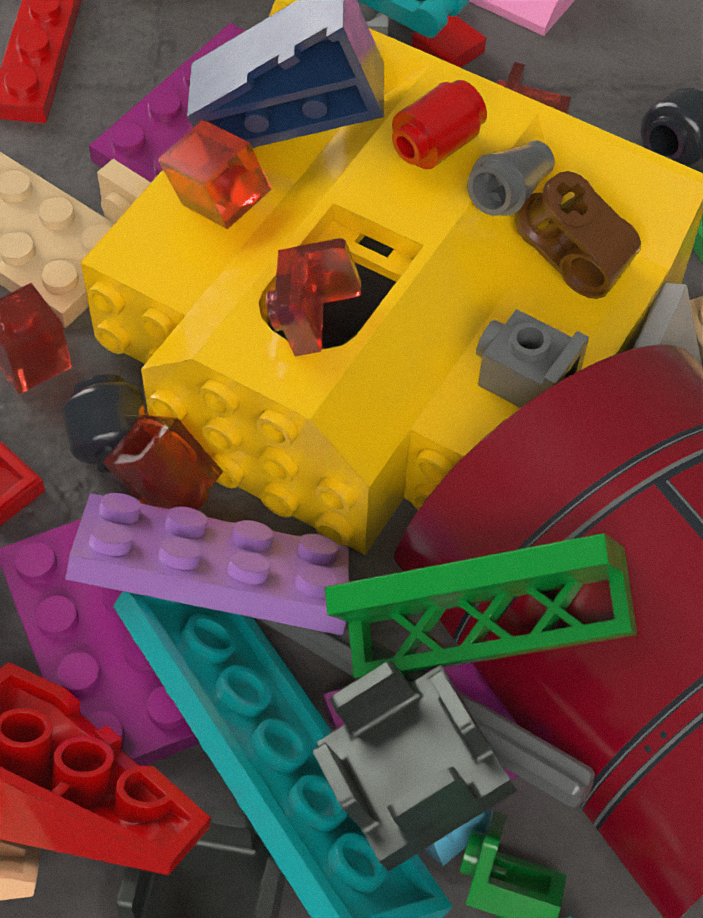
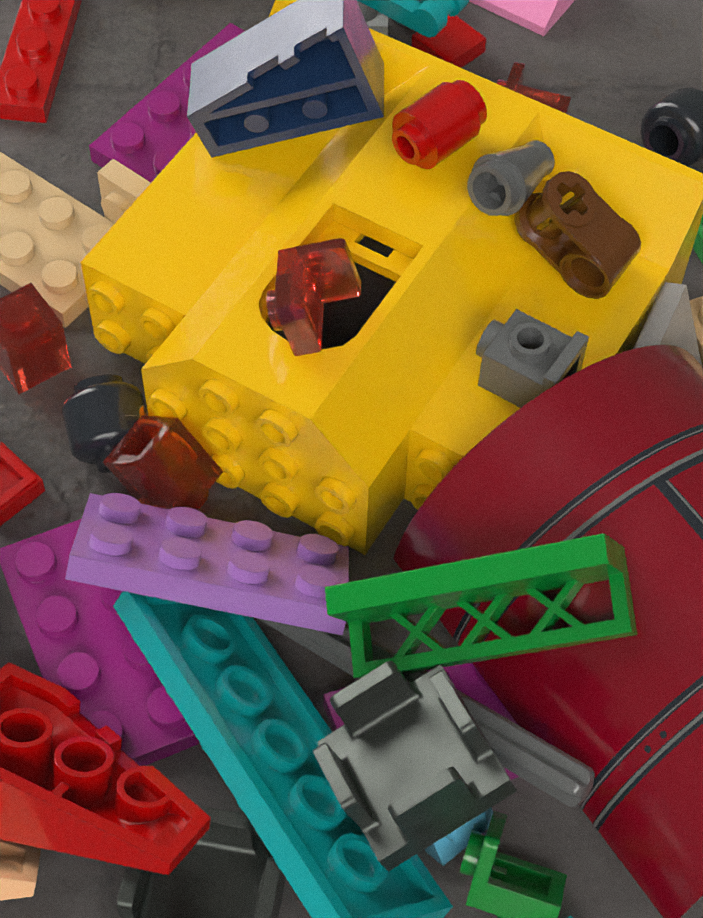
(215, 174): clear red brick -> none

